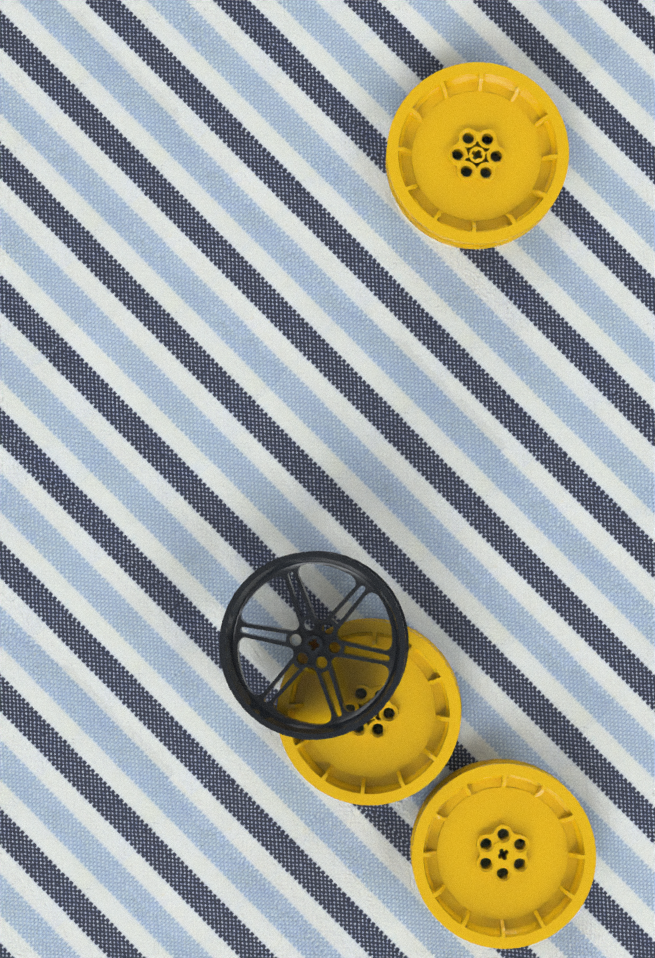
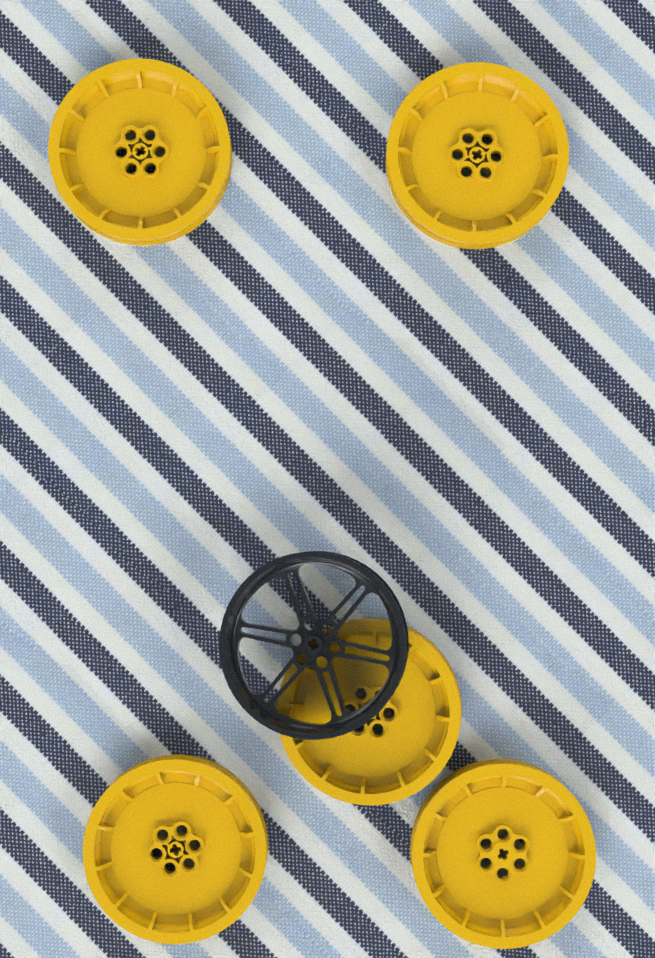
(140, 99): none -> yellow wheel
(190, 900): none -> yellow wheel

